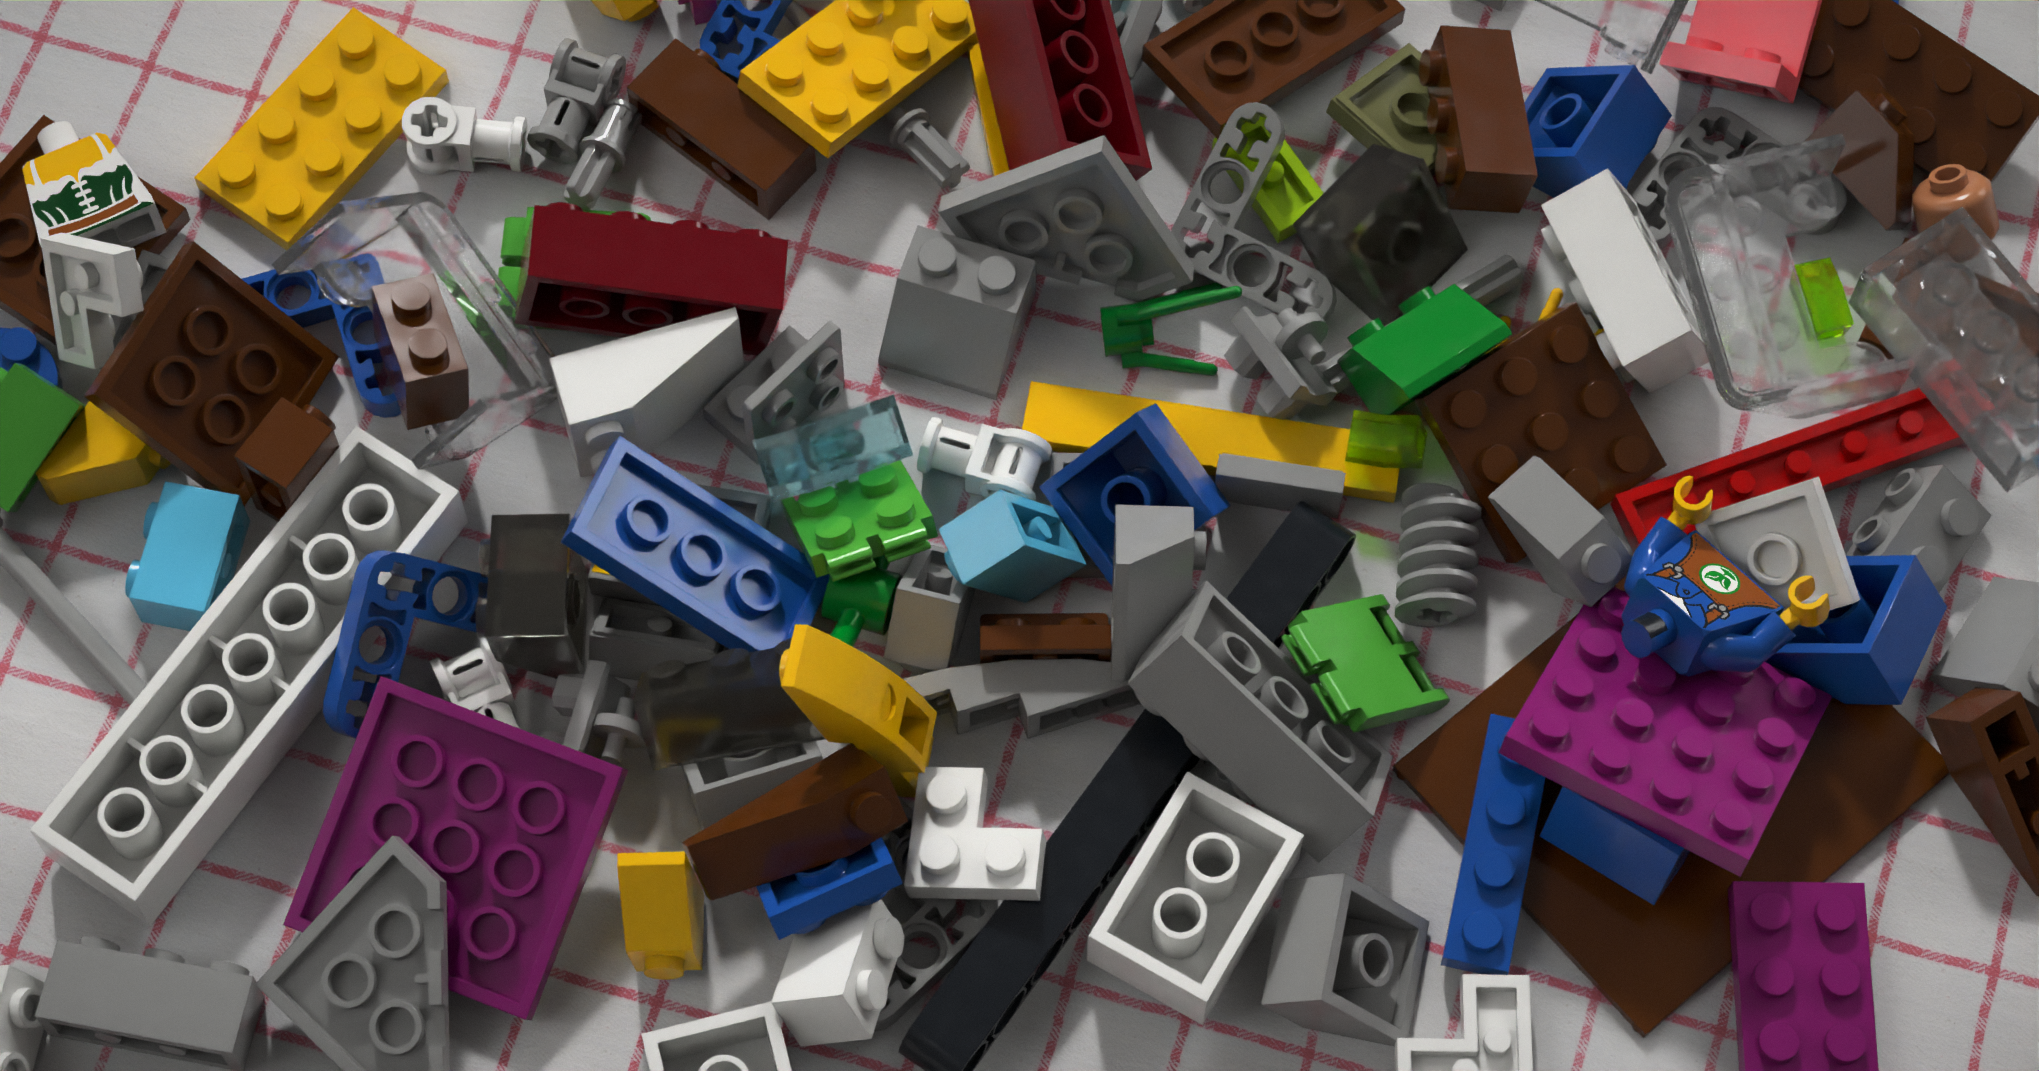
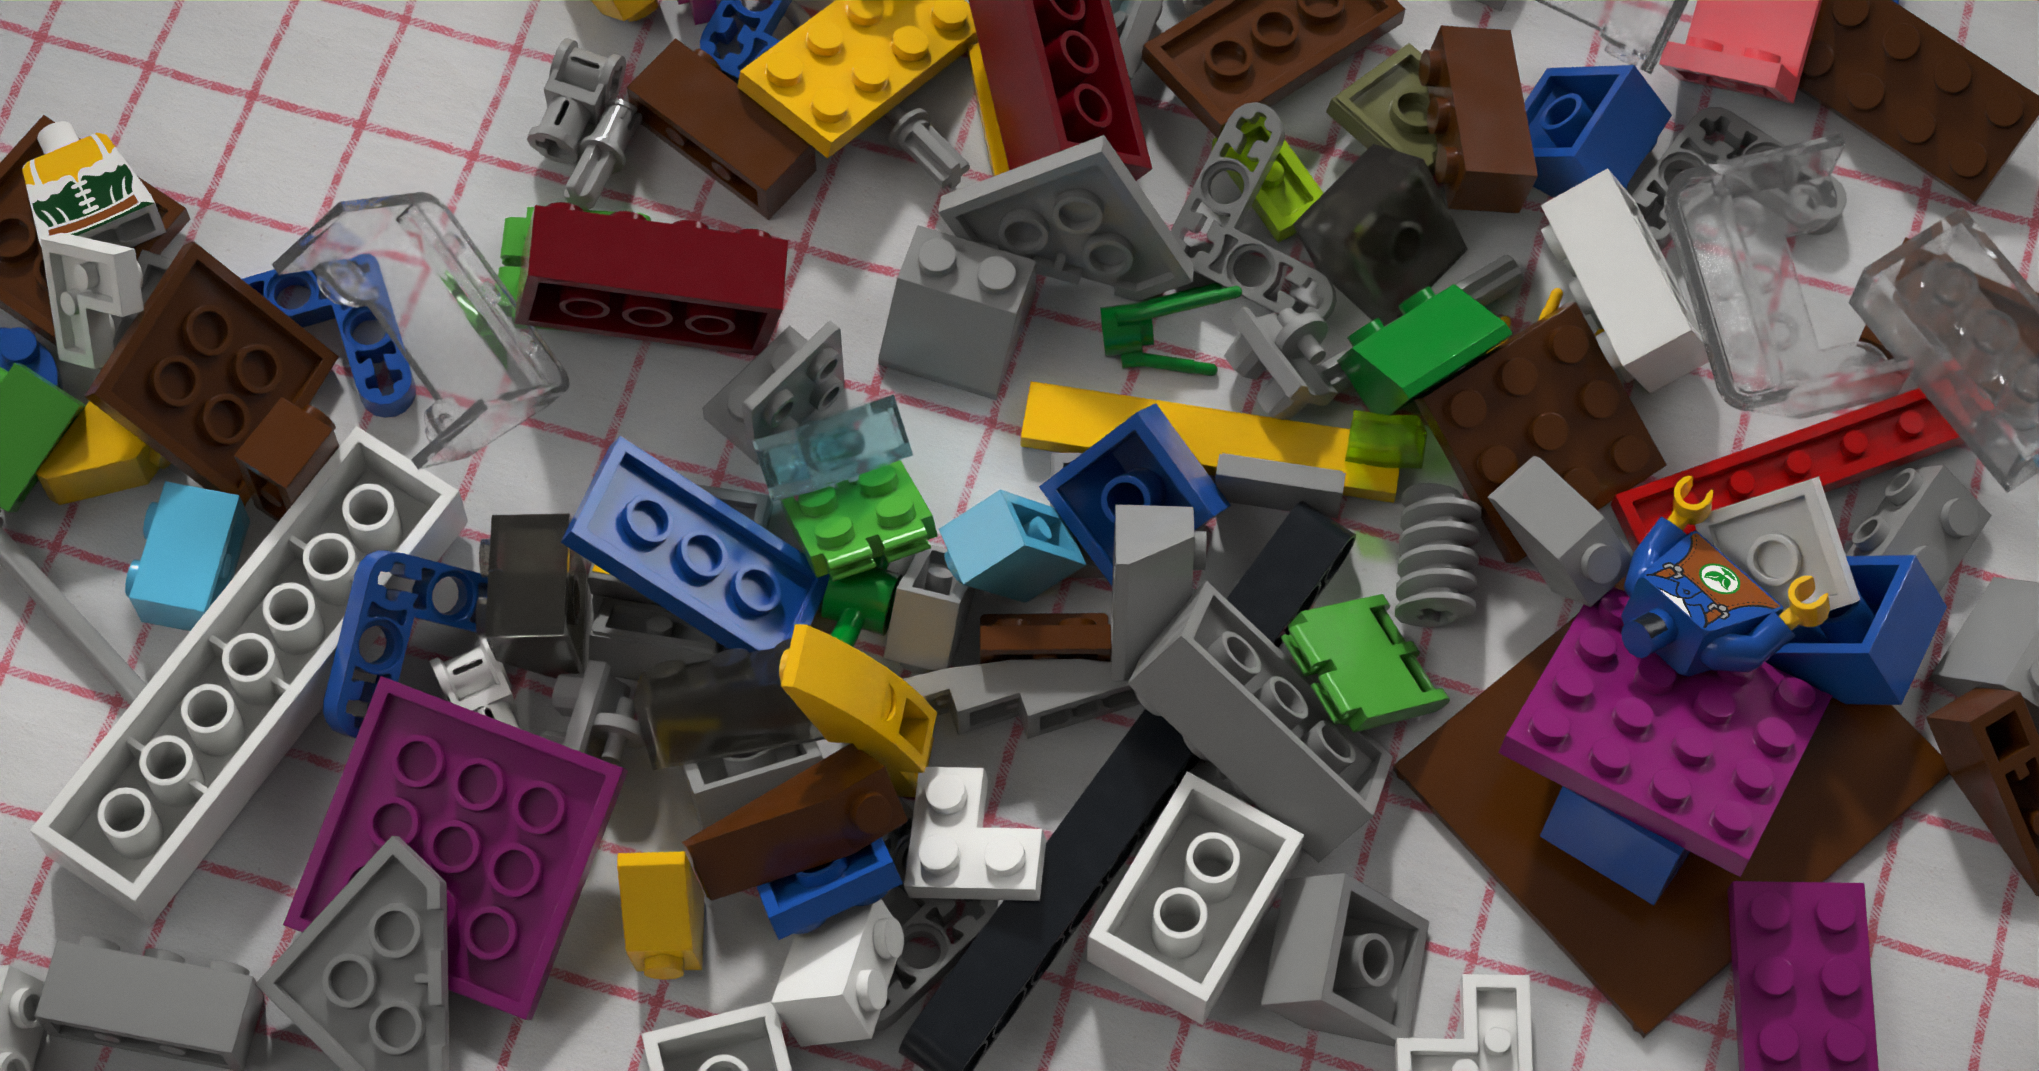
(320, 129): yellow plate -> none
(420, 351): brick -> none
(460, 138): white connector -> none
(644, 384): white slope -> none
(985, 459): white connector -> none
(1493, 860): blue plate -> none
(1824, 298): clear neon green piece -> none
(1876, 155): reddish brown slope -> none
(1950, 189): nougat head -> none

